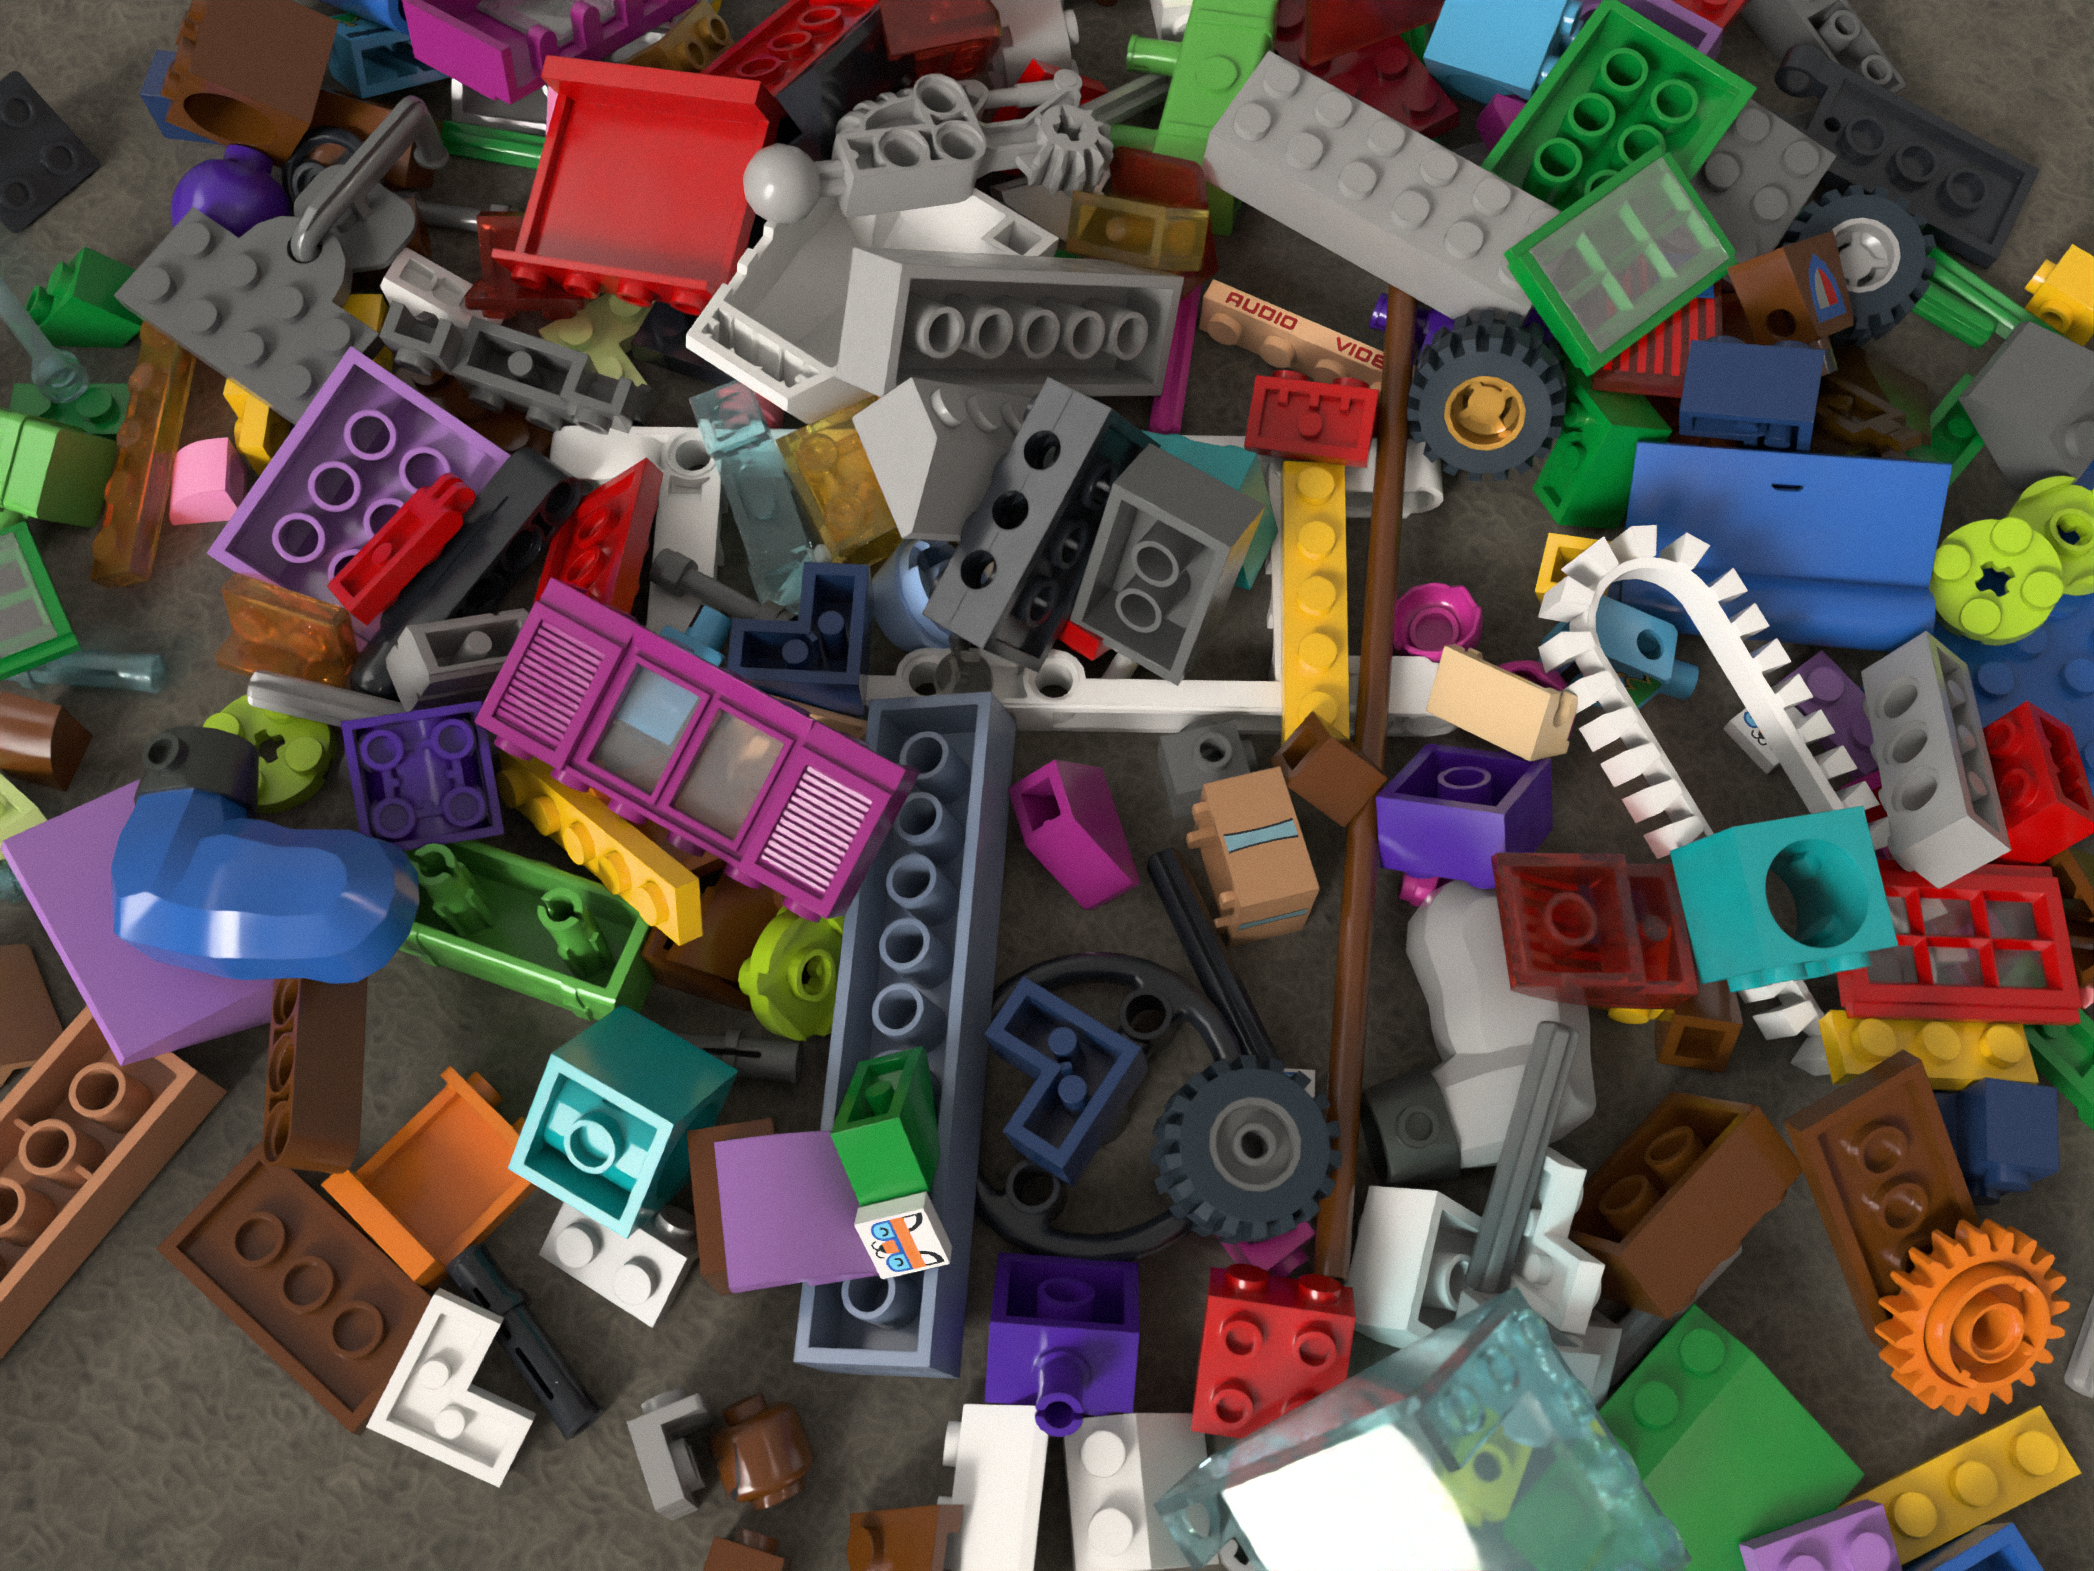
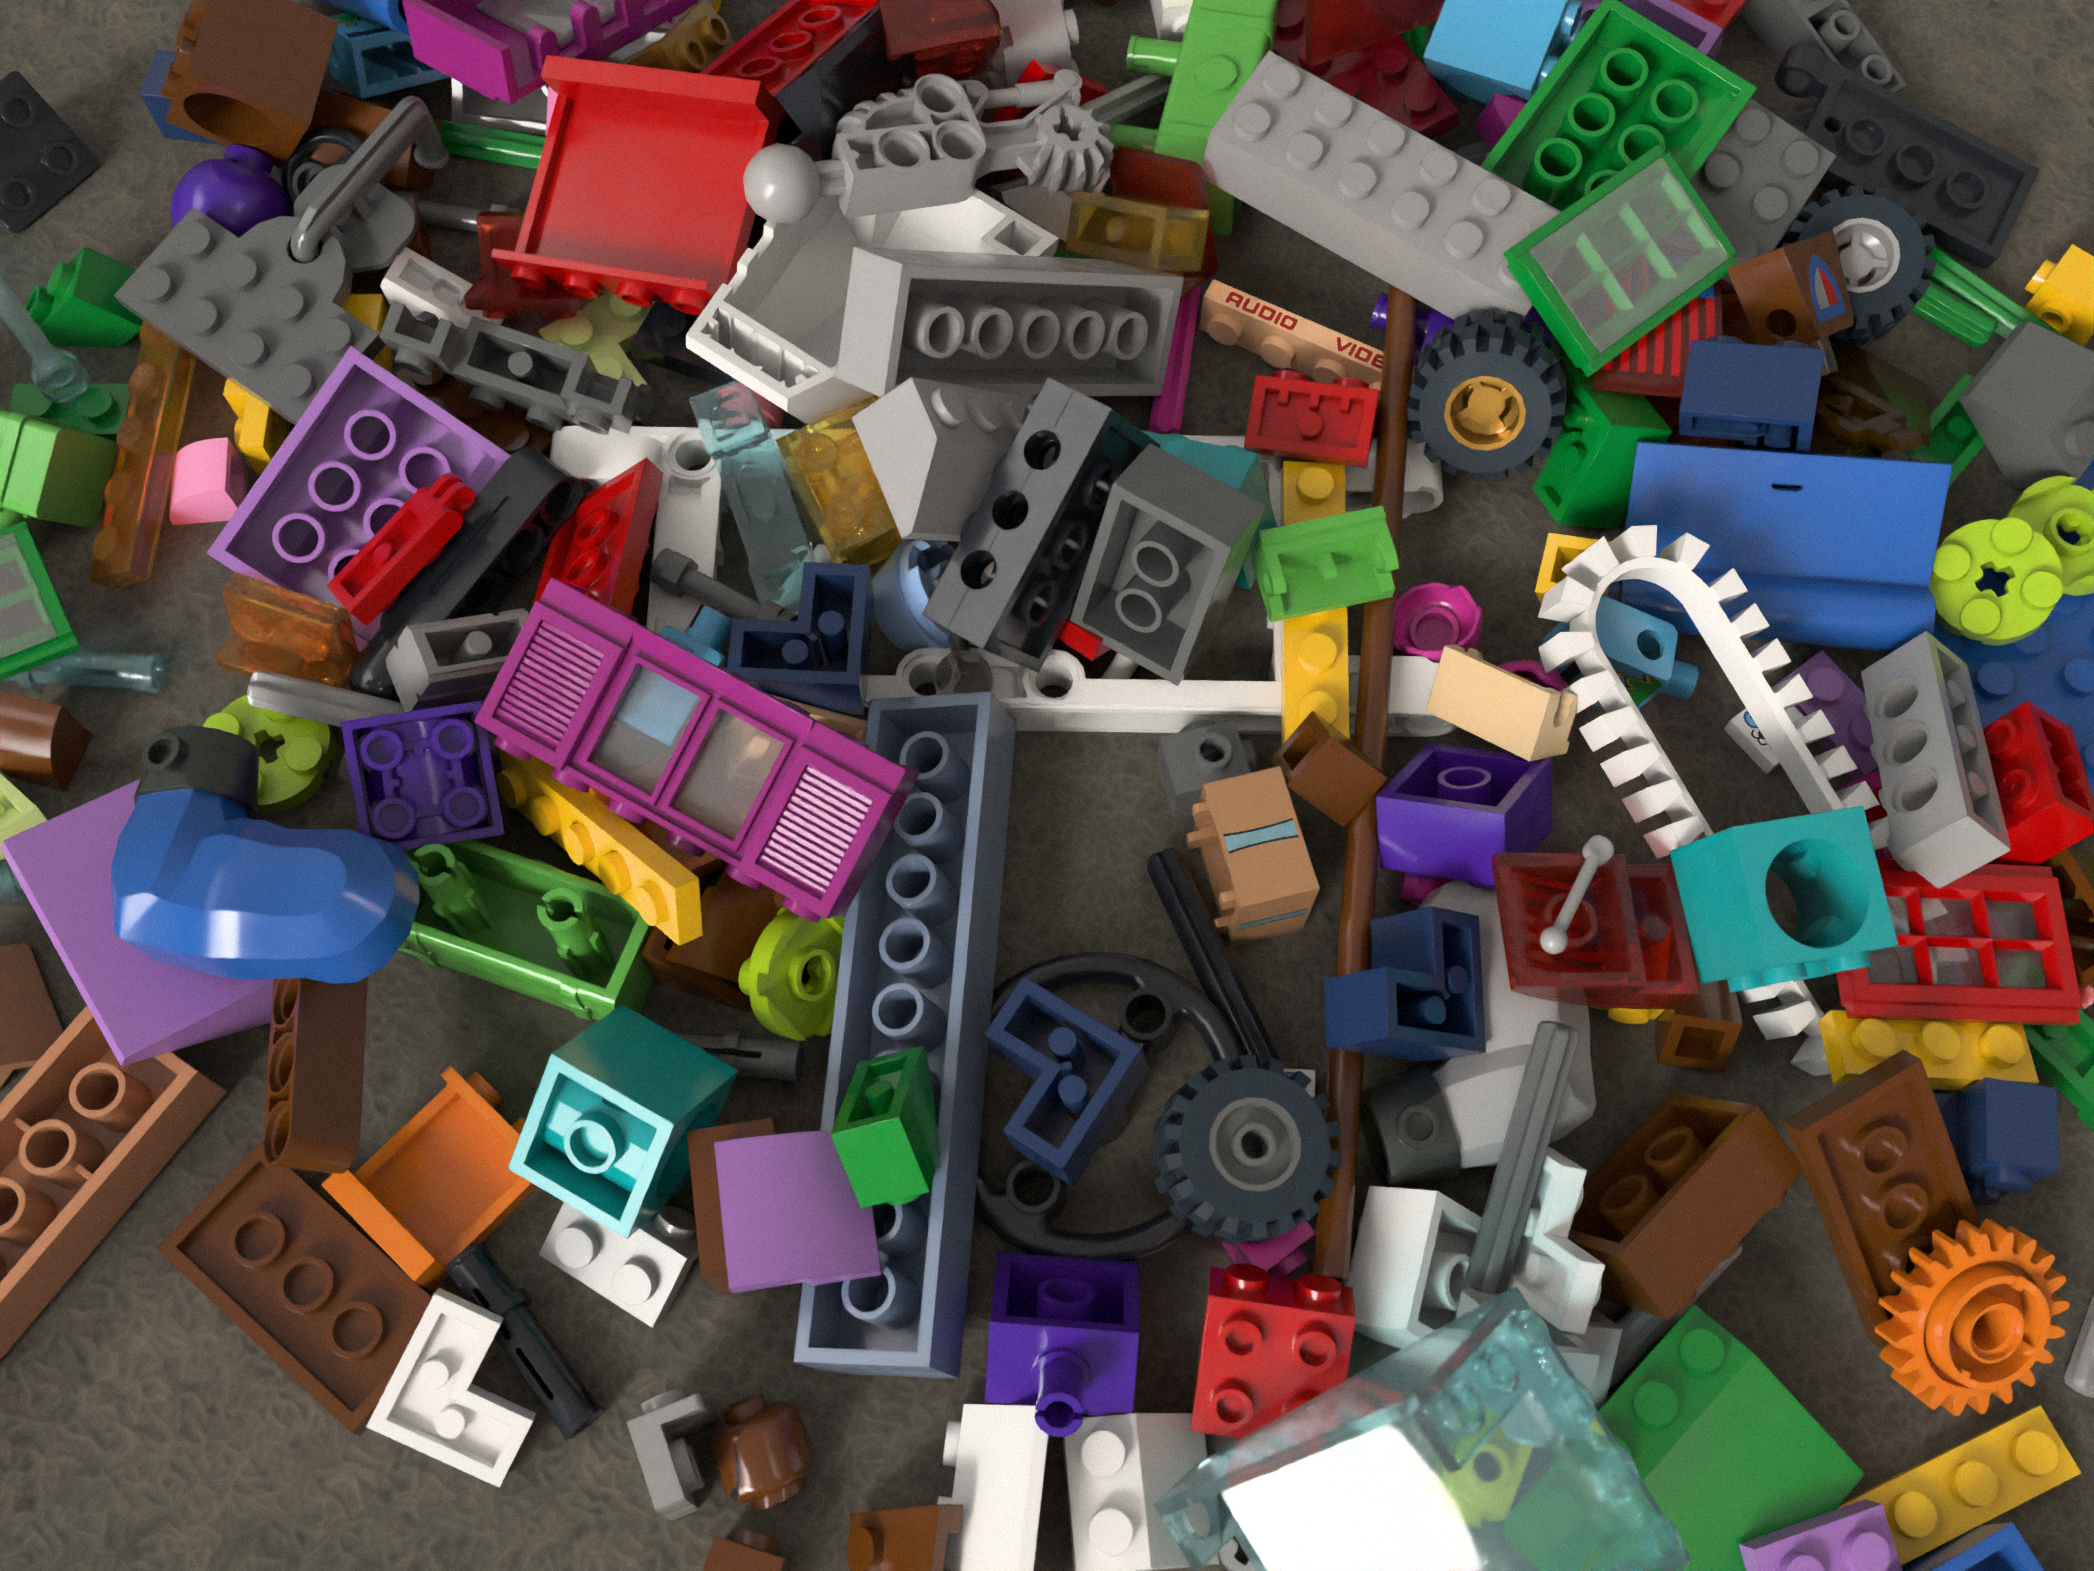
(903, 1235): tile -> none
(1075, 831): magenta slope -> none
(1325, 563): none -> bright green hinge
(1419, 996): none -> dark blue brick
(1596, 852): none -> light grey hinge

